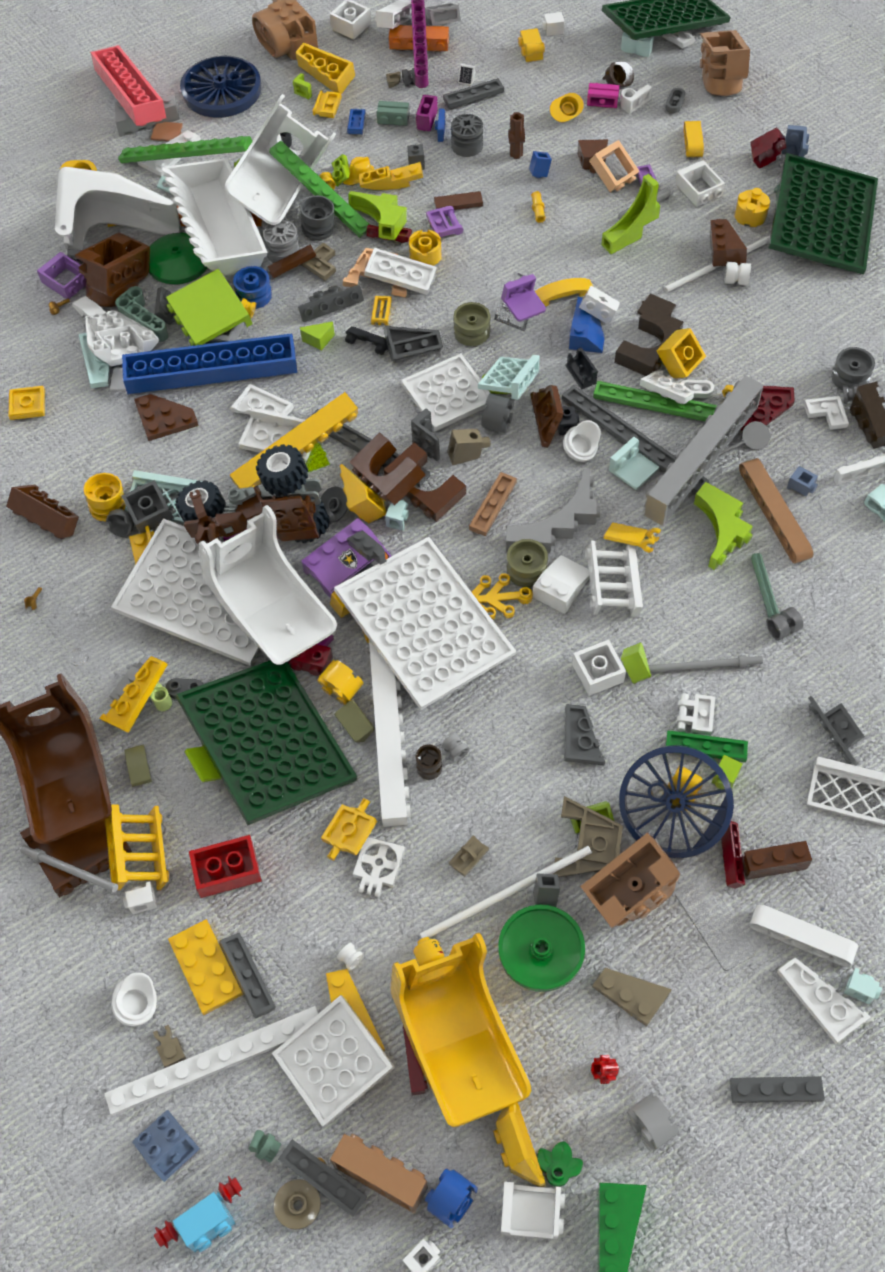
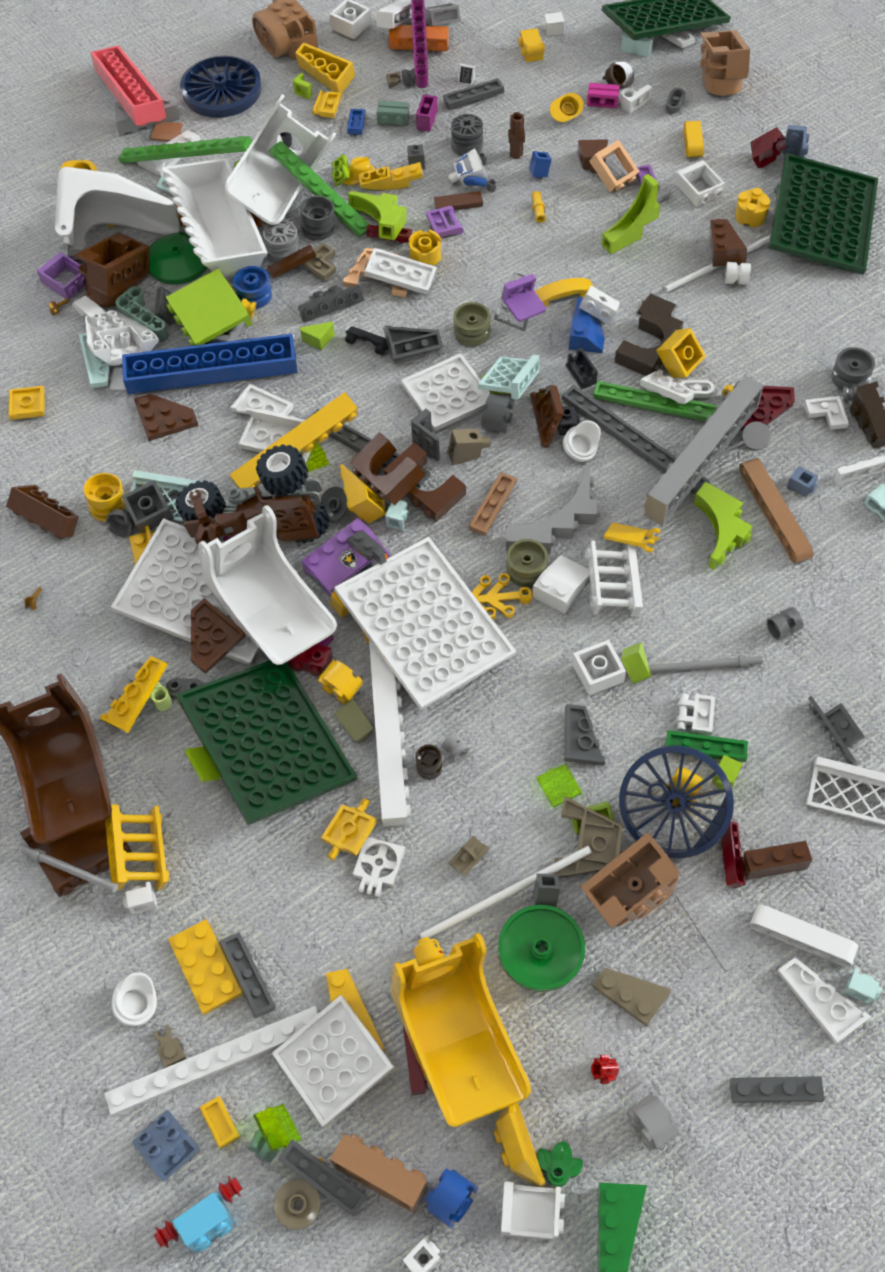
(137, 765): olive slope -> none
(211, 635): none -> reddish brown plate
(219, 1122): none -> yellow tile
(225, 866): red brick -> none
(276, 1127): none -> clear neon green piece
(328, 178): yellow wheel -> none
(350, 956): white wheel -> none
(380, 320): yellow tile -> none
(440, 125): blue plate -> none
(471, 171): none -> torso
(557, 784): none -> clear neon green piece
(631, 465): light aqua bracket -> none
(764, 584): sand green axle -> none

